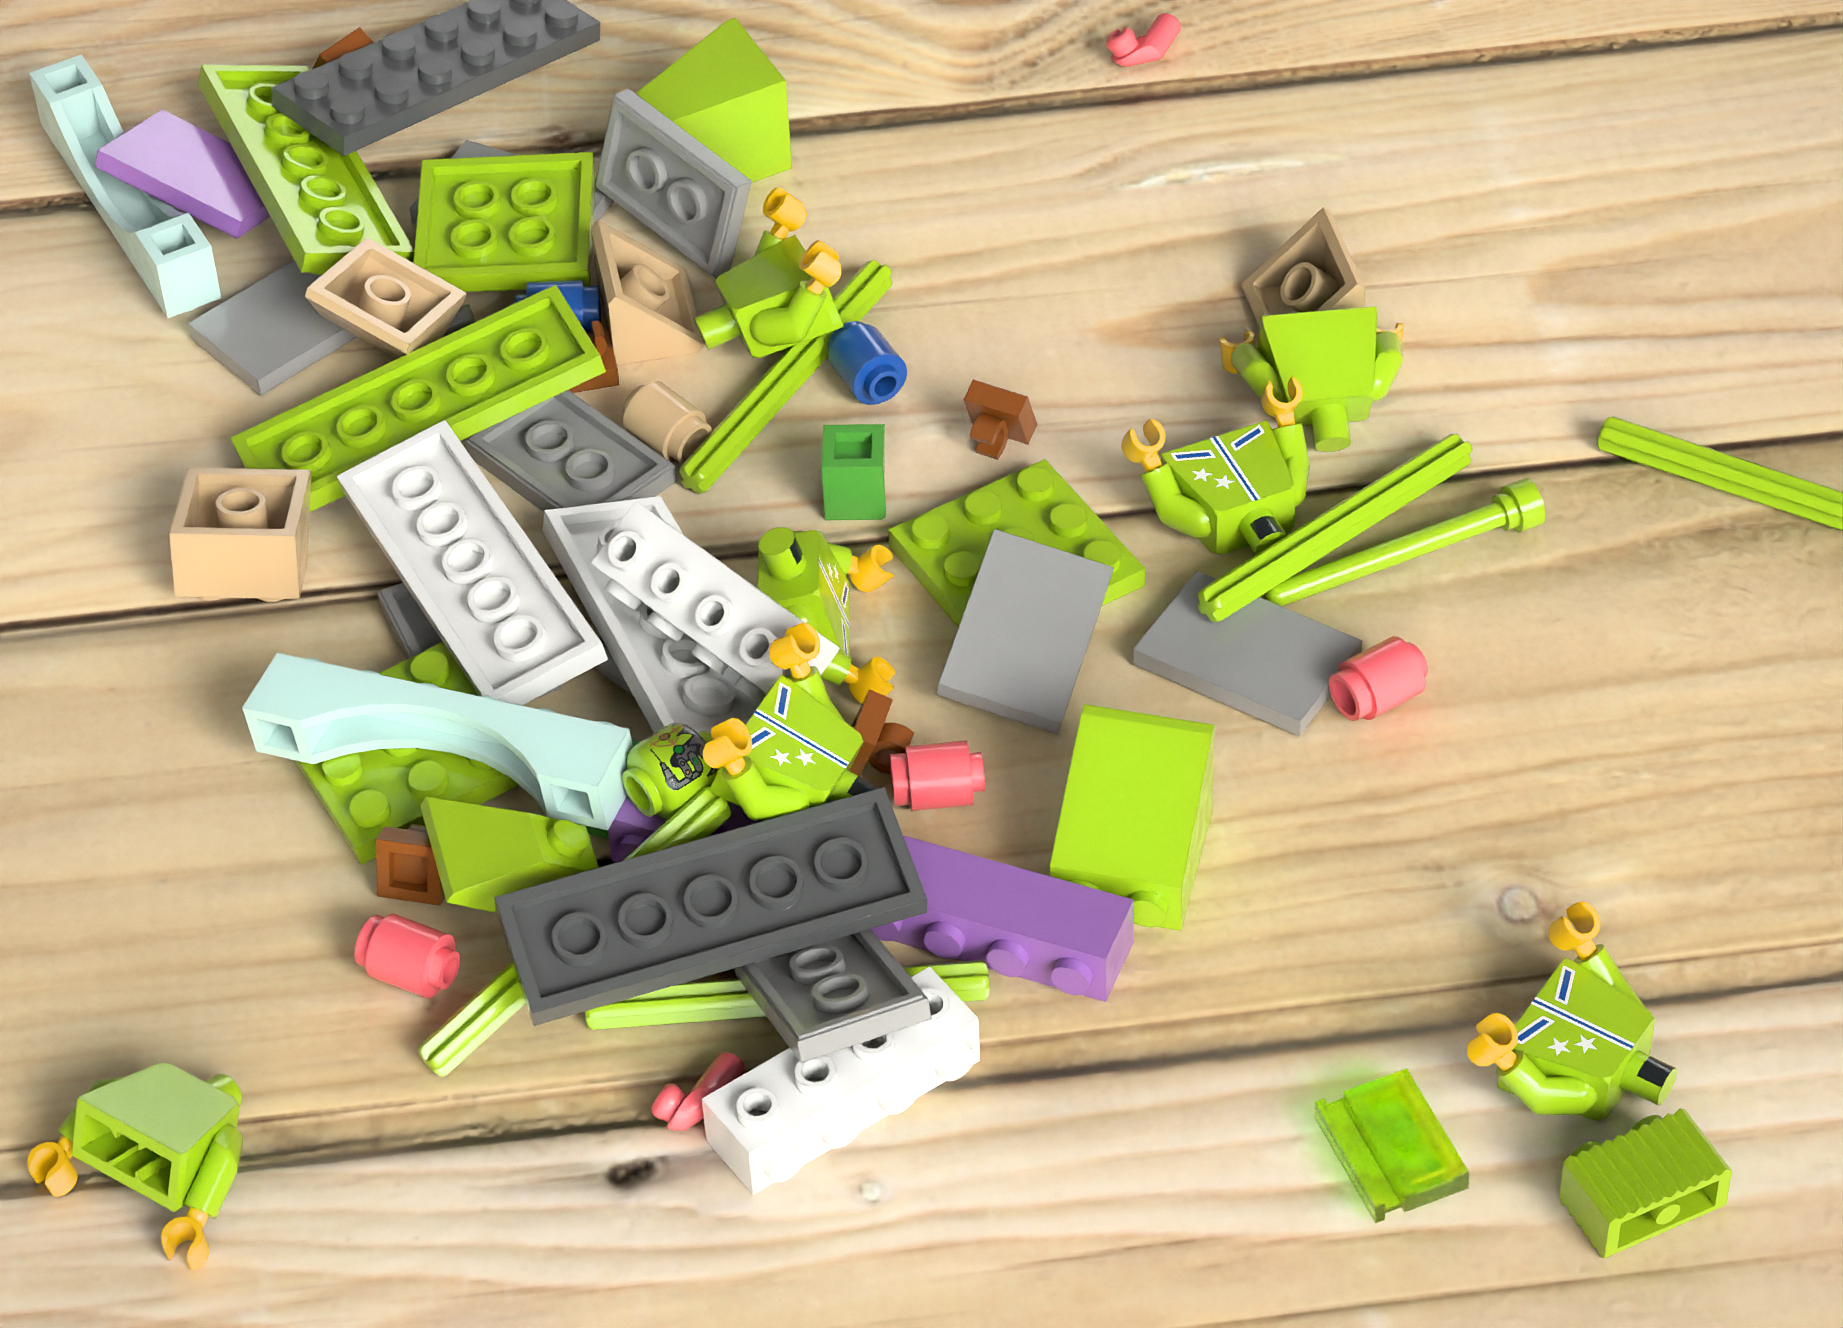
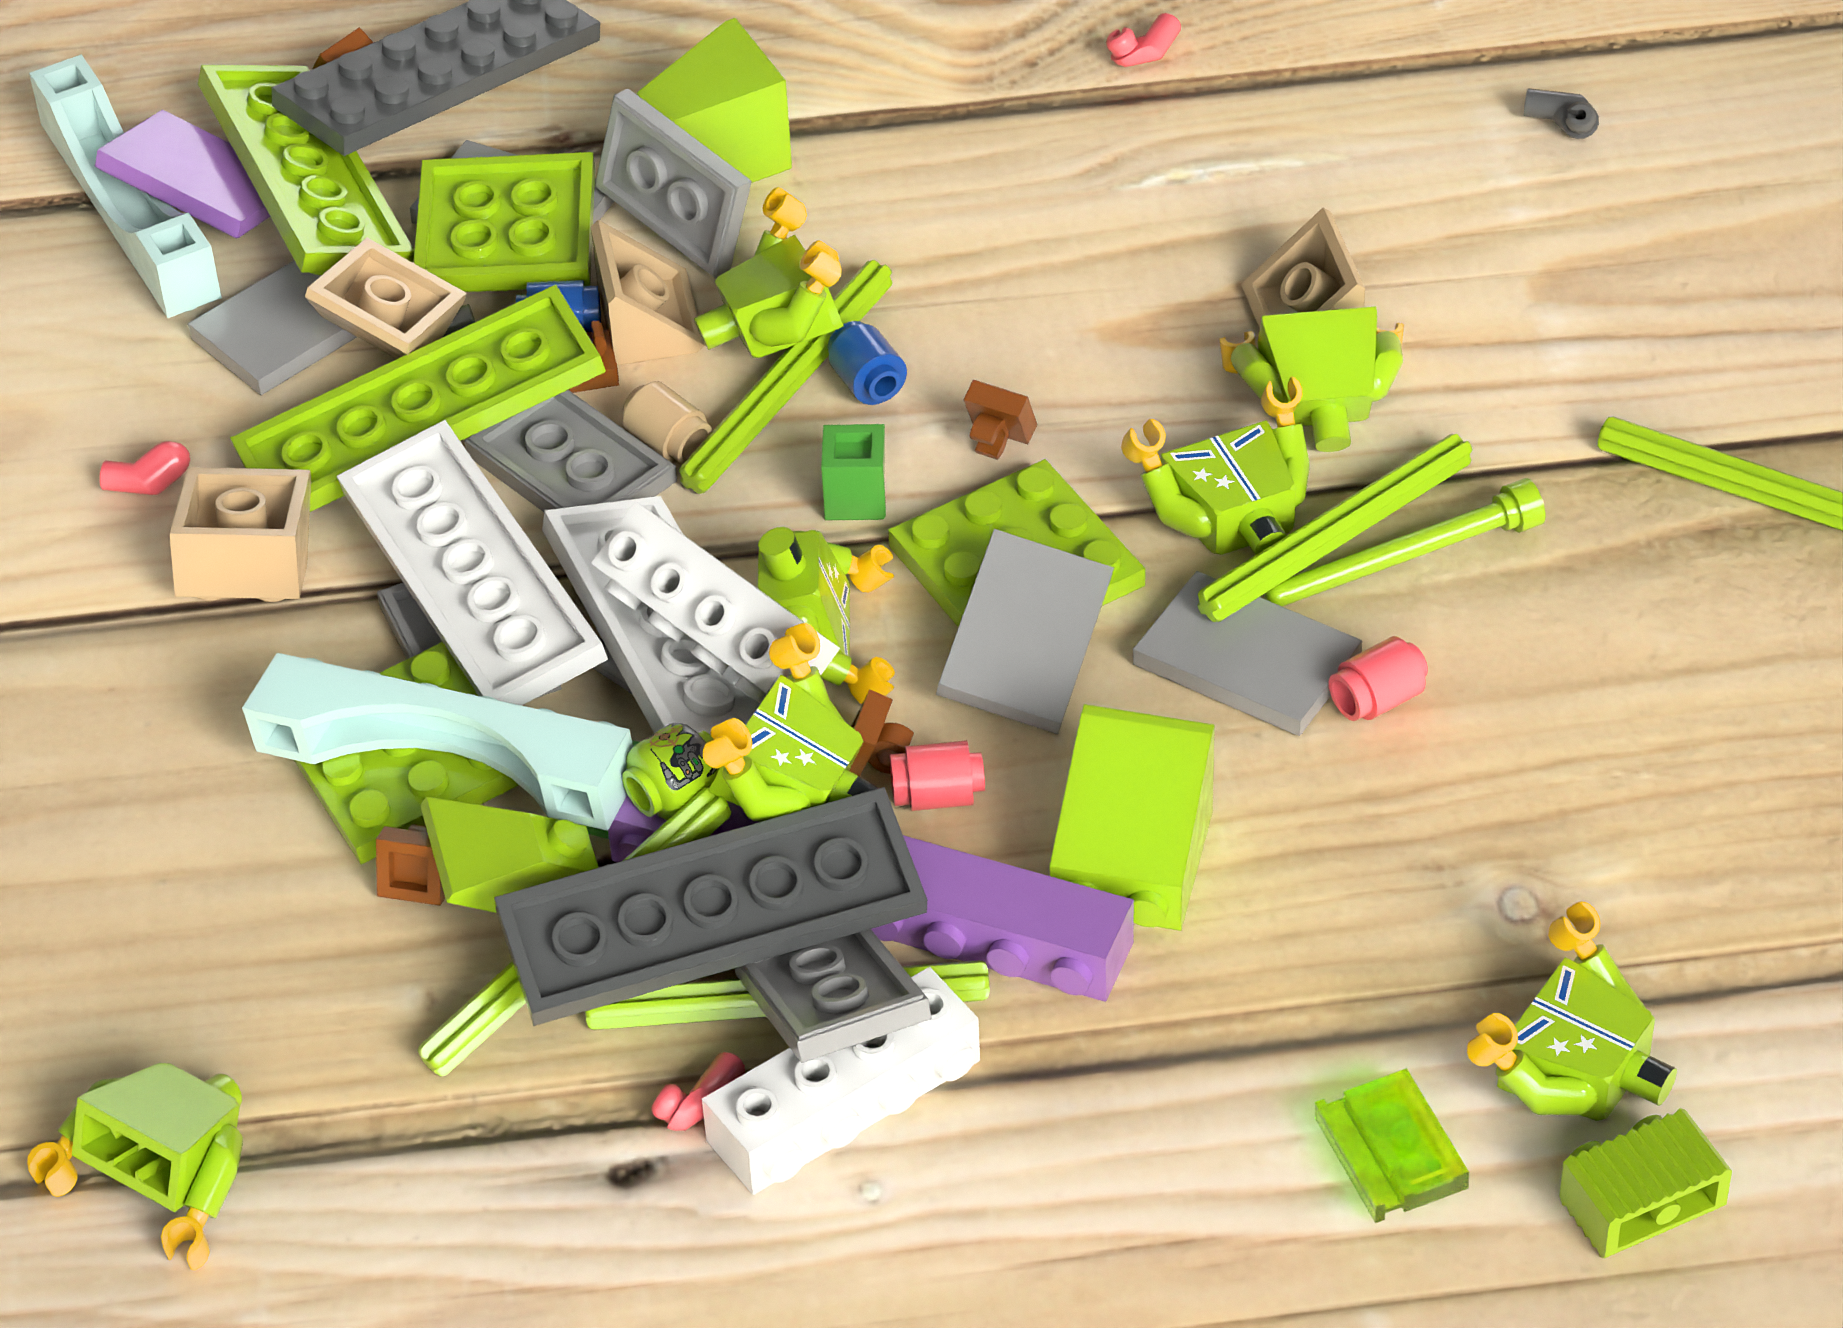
(150, 473): none -> coral arm
(407, 954): coral brick -> none
(1567, 110): none -> dark grey arm

